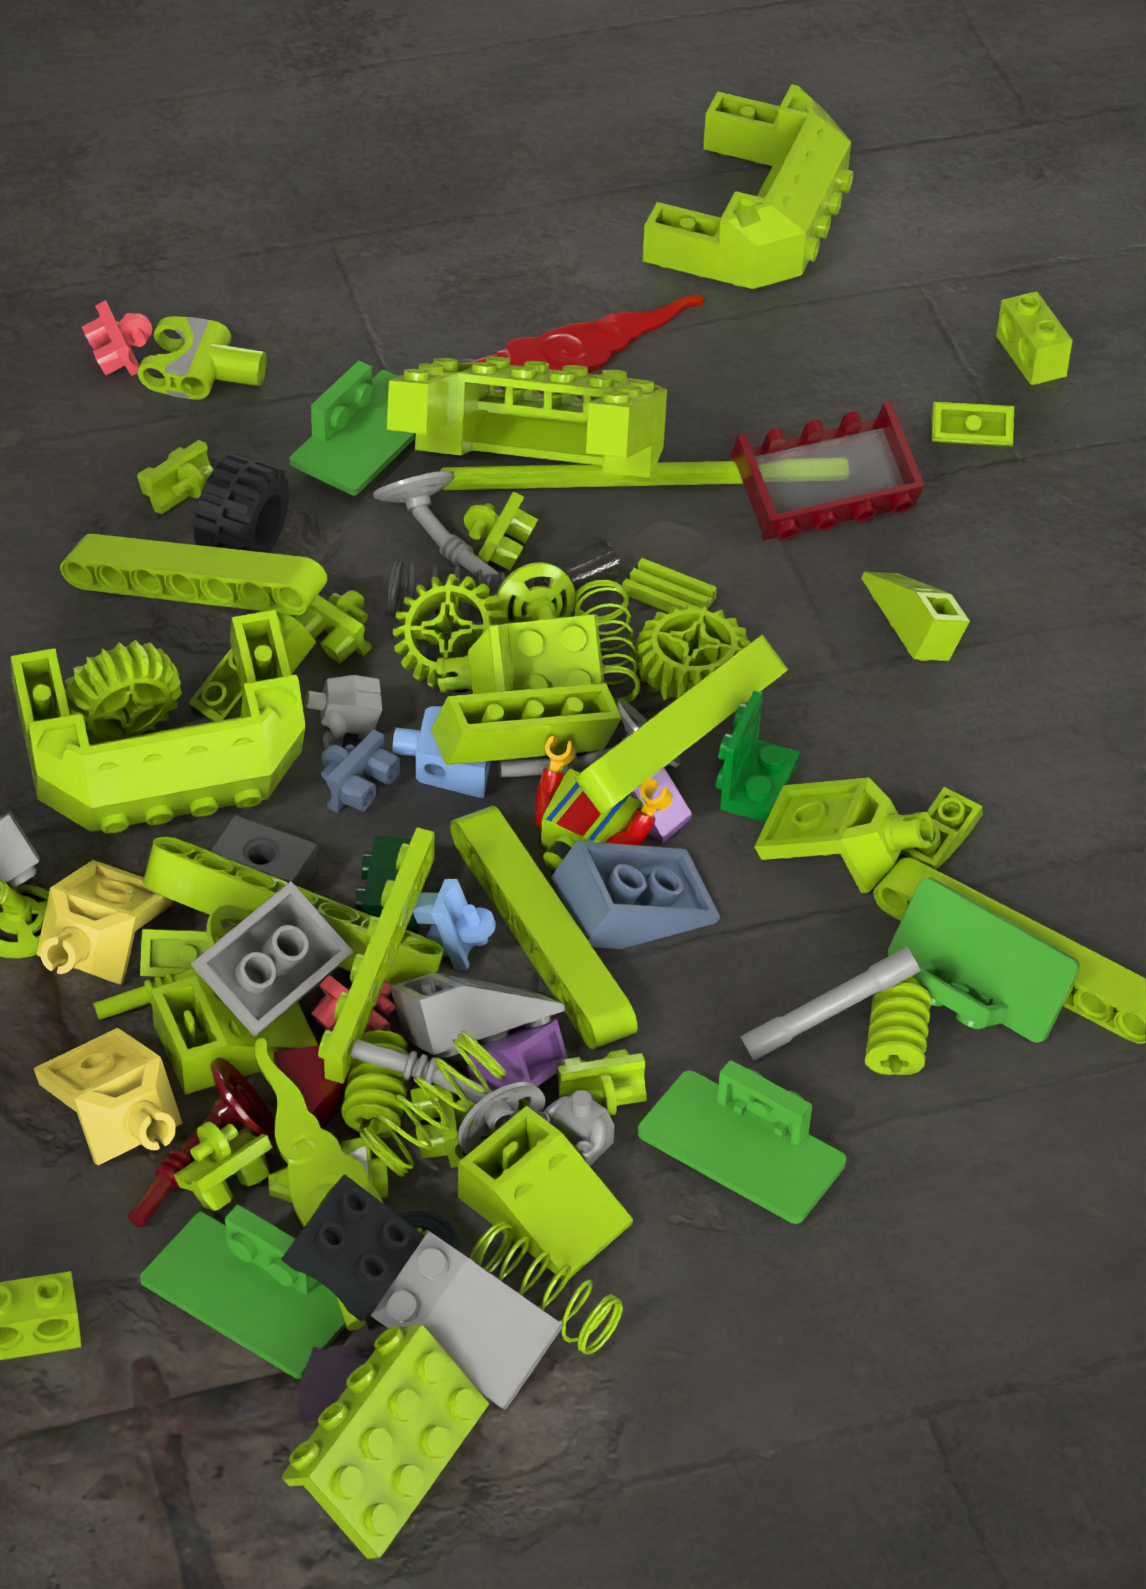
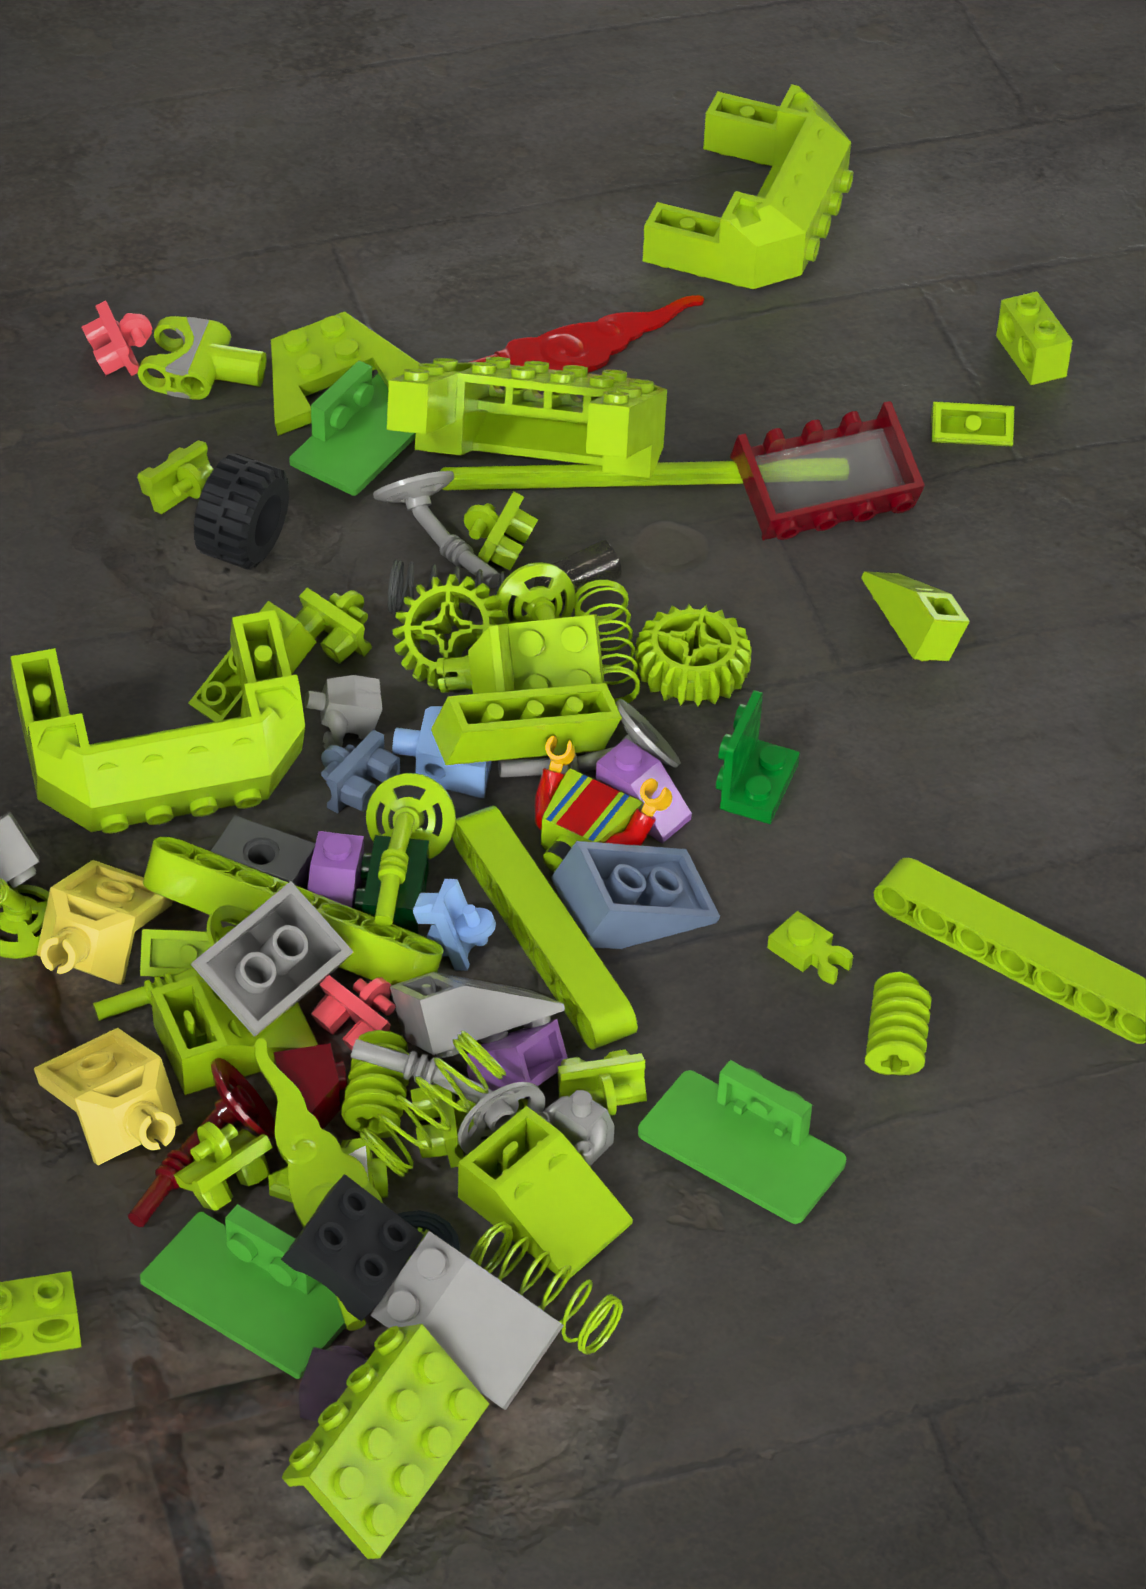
(123, 691): lime gear -> none
(194, 573): lime beam -> none
(318, 356): none -> lime wing
(337, 867): none -> medium lavender slope
(372, 968): lime plate -> none
(407, 825): none -> lime dish
(672, 586): lime tile -> none
(680, 724): lime beam -> none
(784, 1028): light grey piece -> none
(807, 944): none -> lime plate
(846, 820): lime plate -> none
(952, 822): lime slope -> none
(983, 963): bright green bracket -> none

